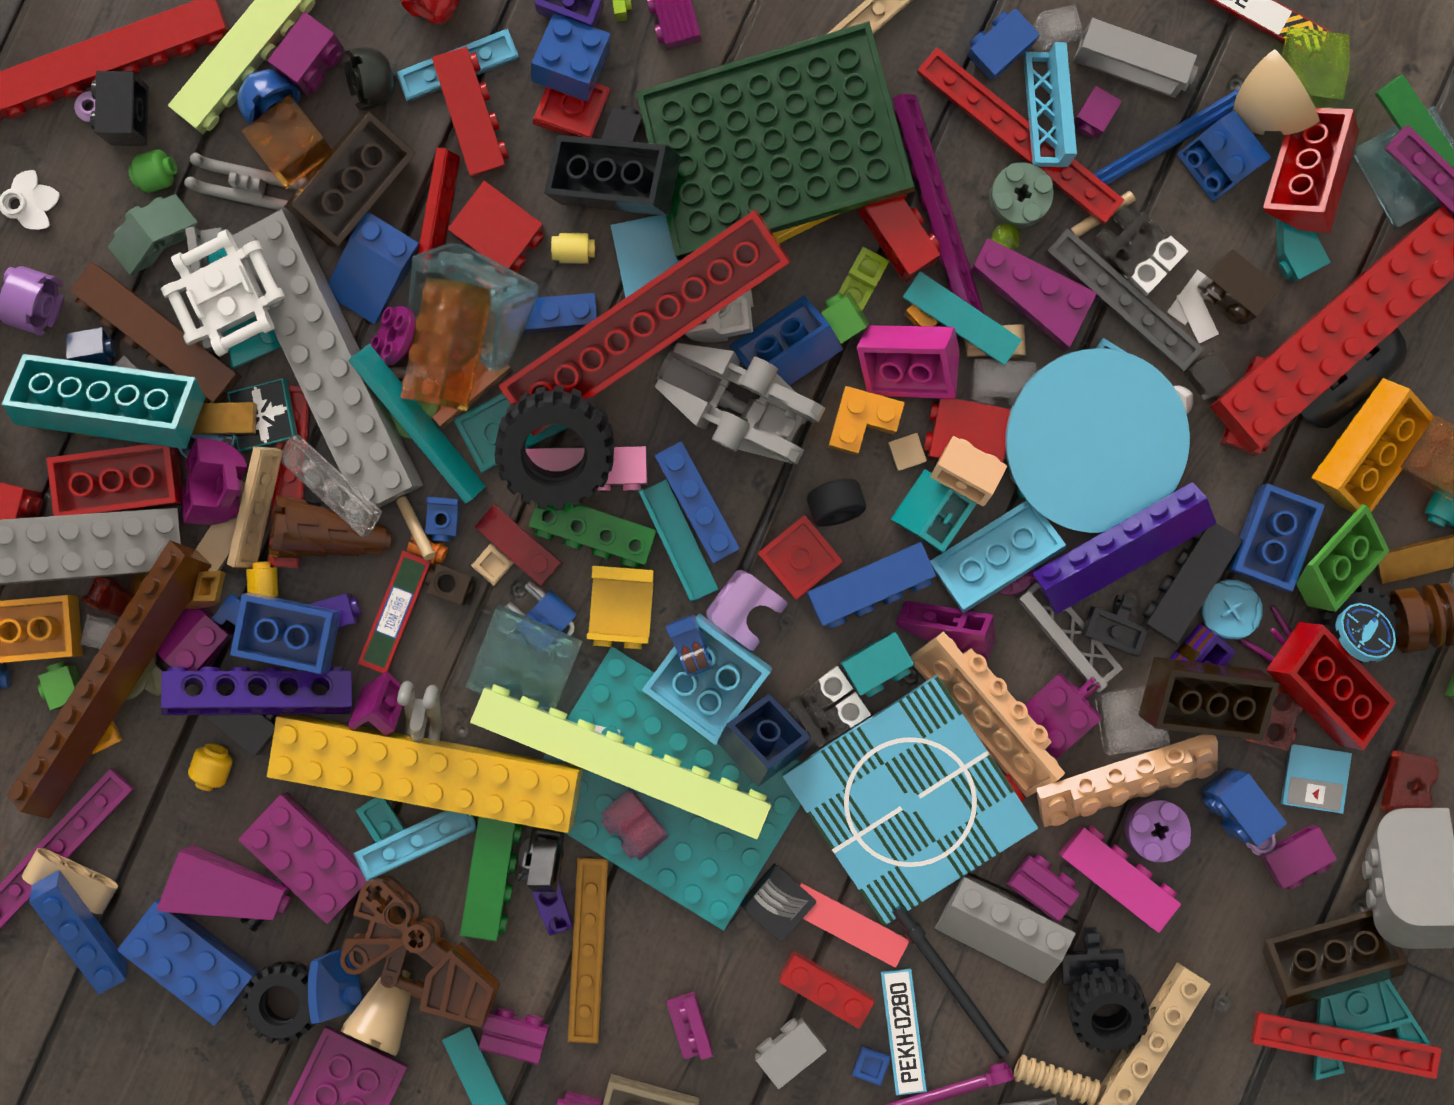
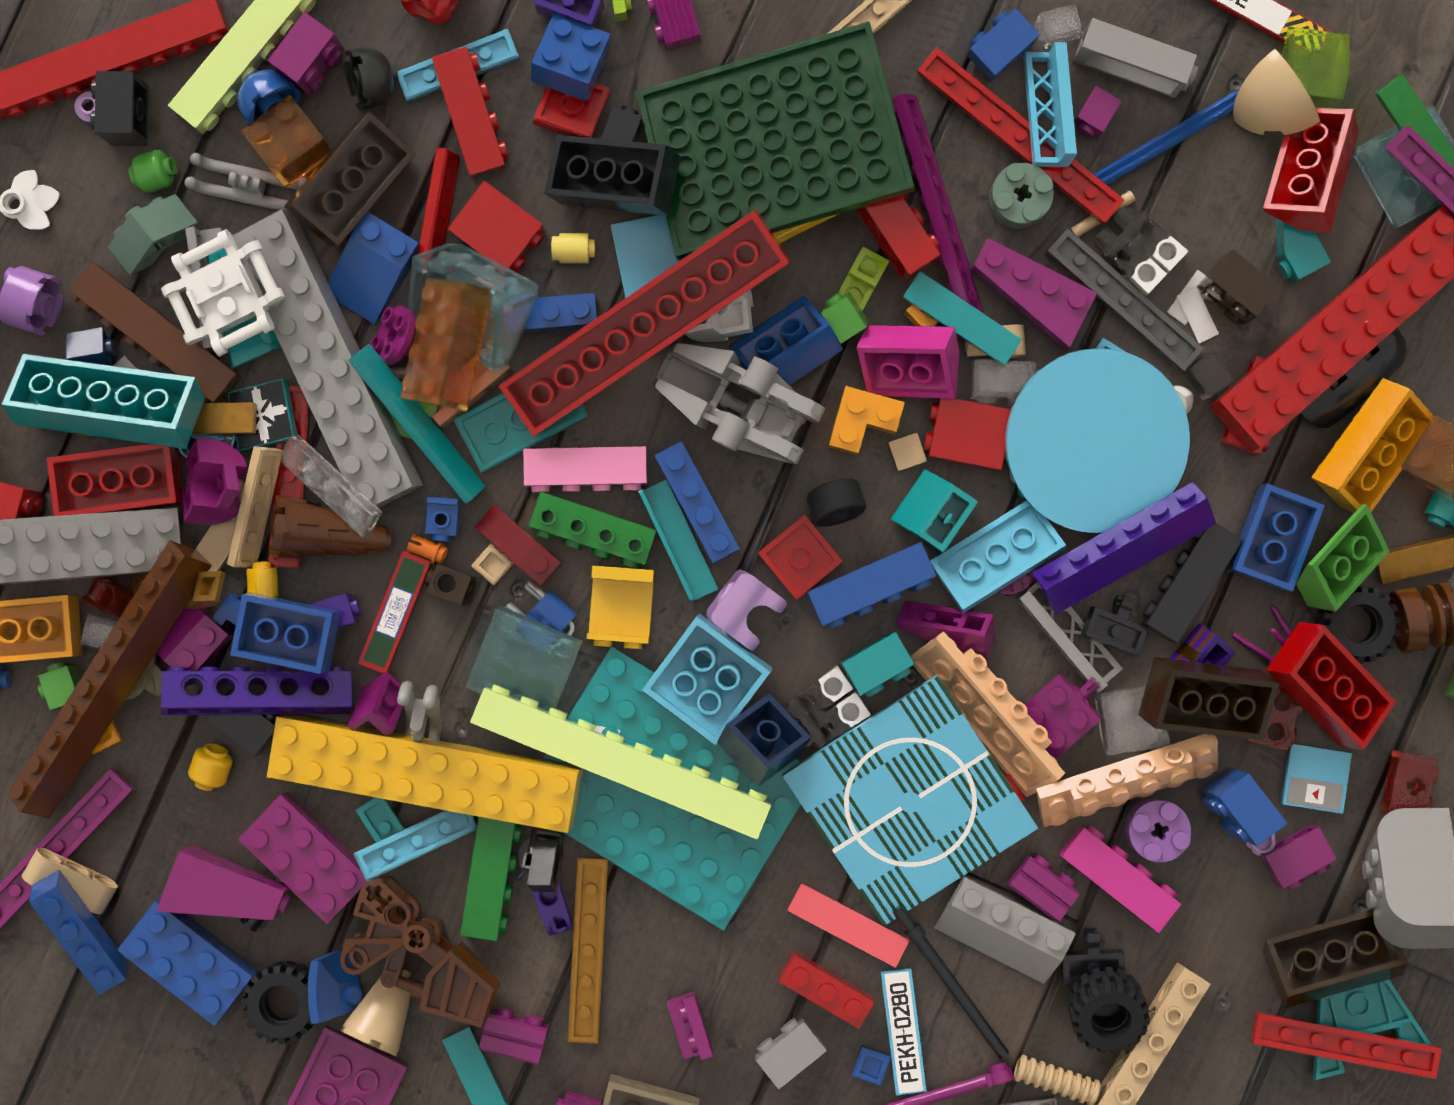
(415, 528): tan piece -> none
(554, 486): black tyre -> none
(634, 825): clear pink brick -> none
(690, 645): blue leg -> none
(777, 903): black sticker -> none
(968, 471): light nougat brick -> none
(1006, 235): clear neon green plate -> none
(1223, 155): blue slope -> none
(1232, 610): medium azure tile -> none
(1365, 633): tile -> none

